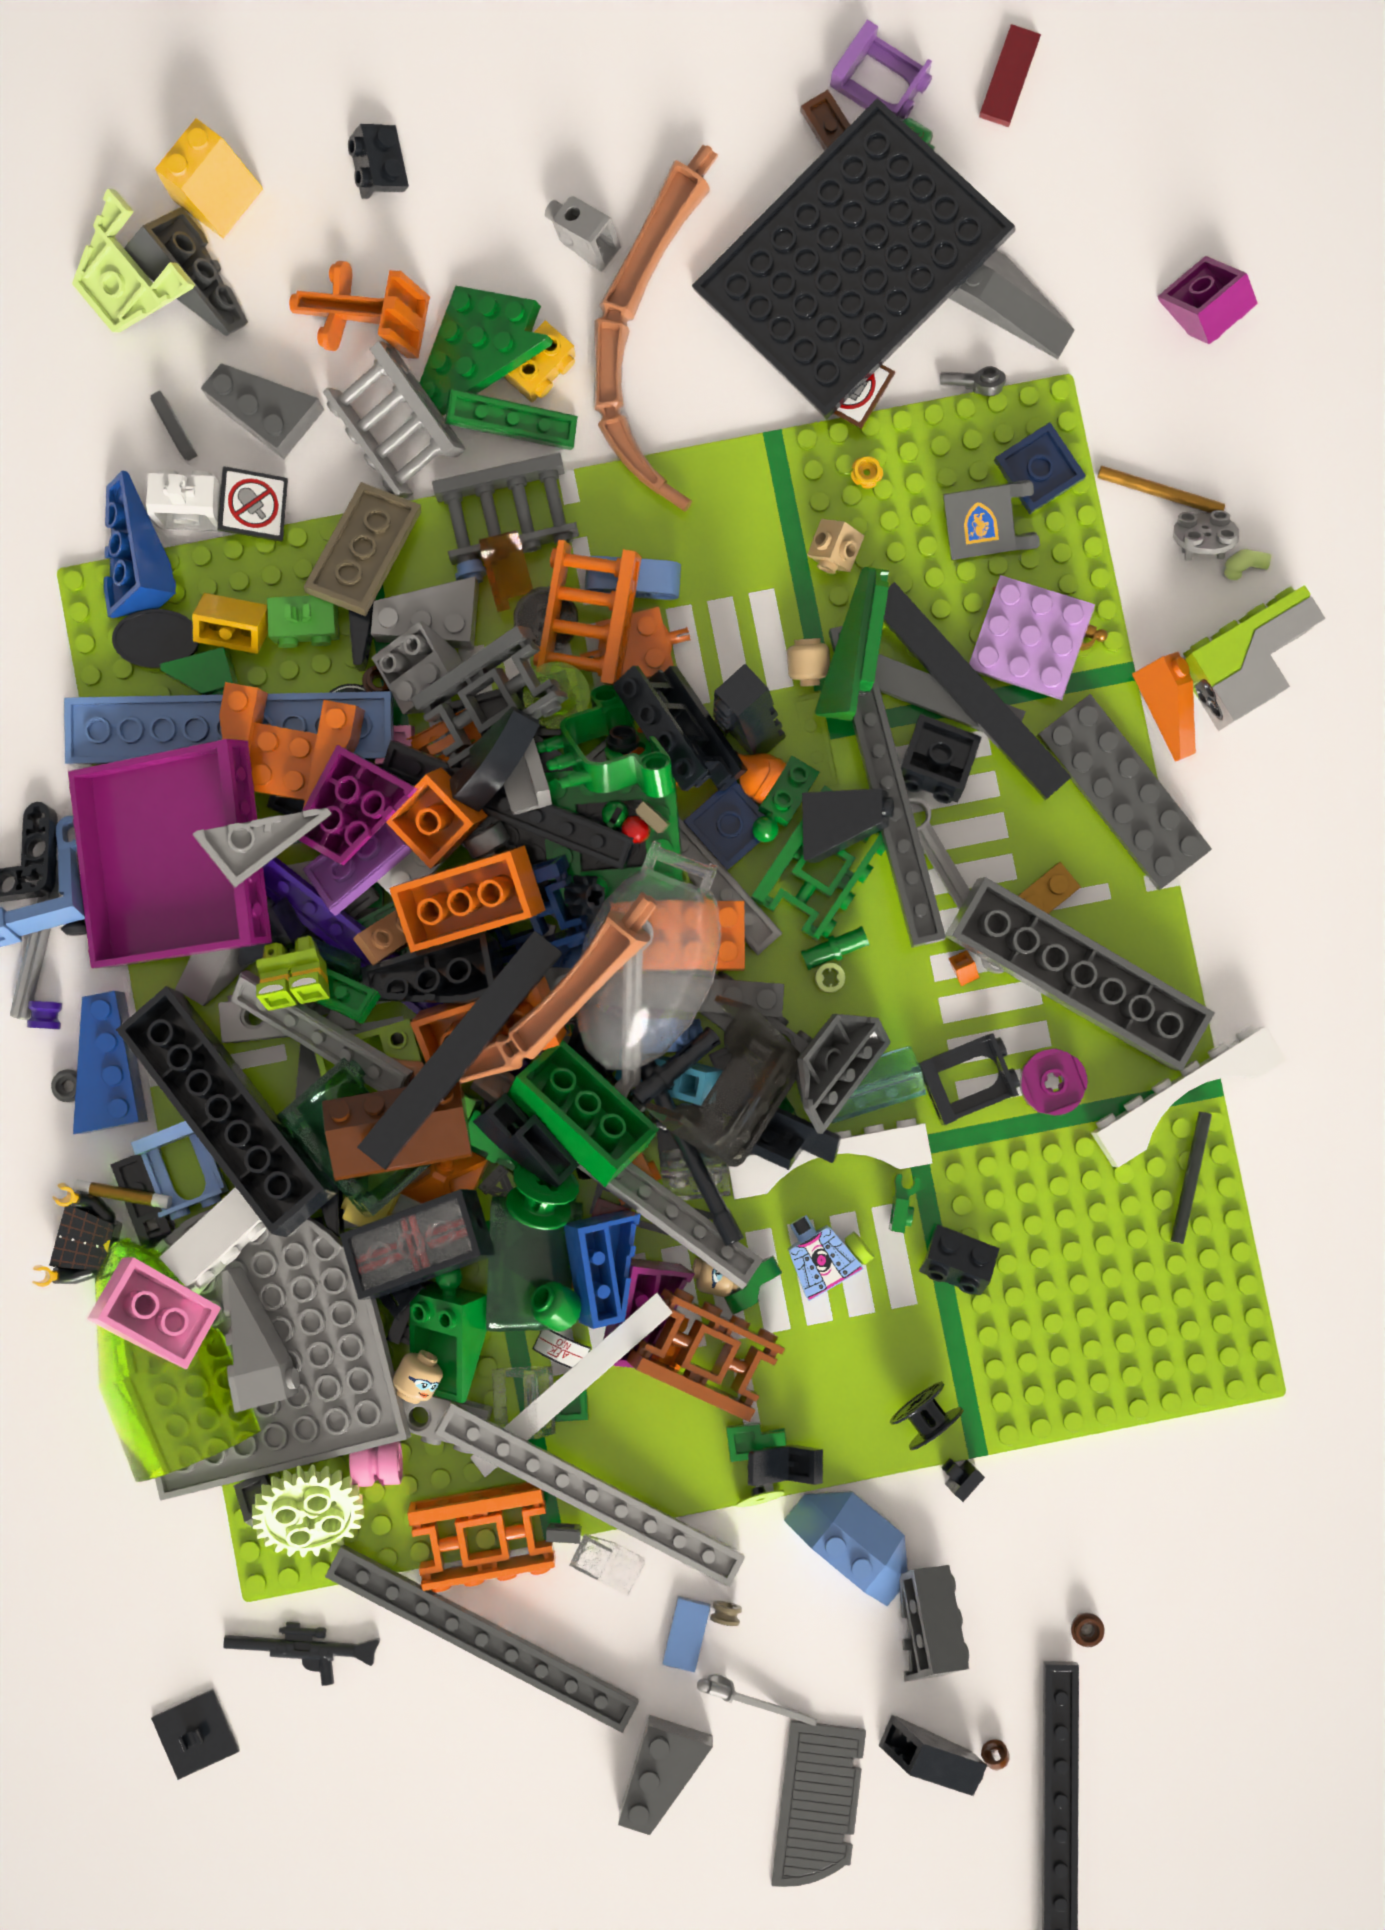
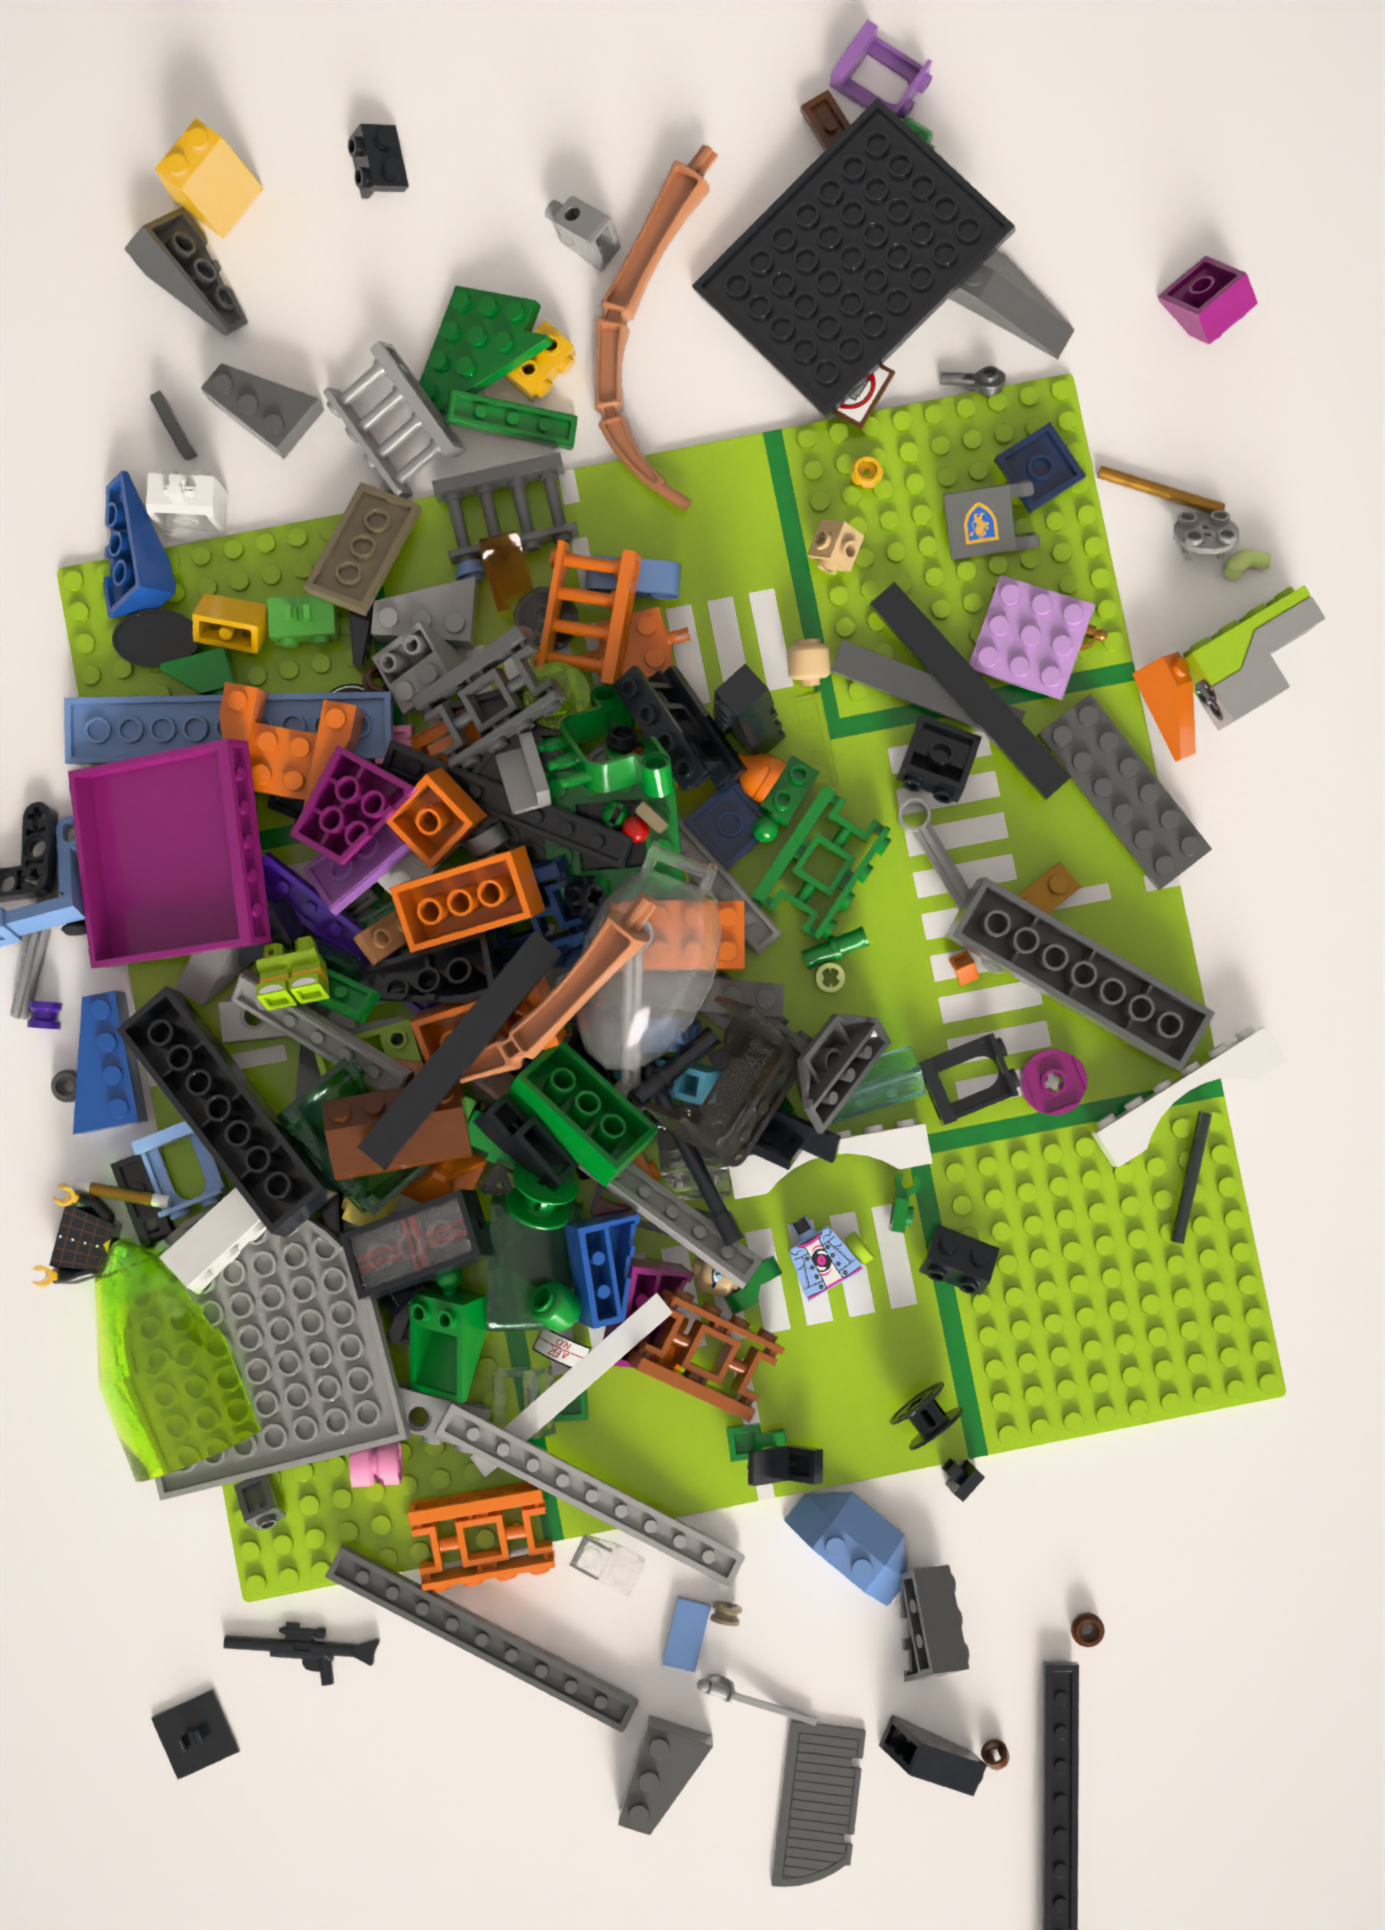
(114, 281): yellowish green wing -> none
(154, 1312): bright pink slope -> none
(248, 846): light grey wing -> none
(252, 504): piece -> none
(261, 1363): light grey wedge -> none
(307, 1510): yellowish green gear -> none
(399, 313): orange piece -> none
(417, 1376): tan head -> none
(493, 759): black slope -> none
(564, 1533): dark grey tile -> none
(759, 1496): piece -> none
(841, 819): black slope -> none
(857, 648): green wedge -> none
(901, 835): dark grey plate -> none
(1009, 75): dark red tile -> none

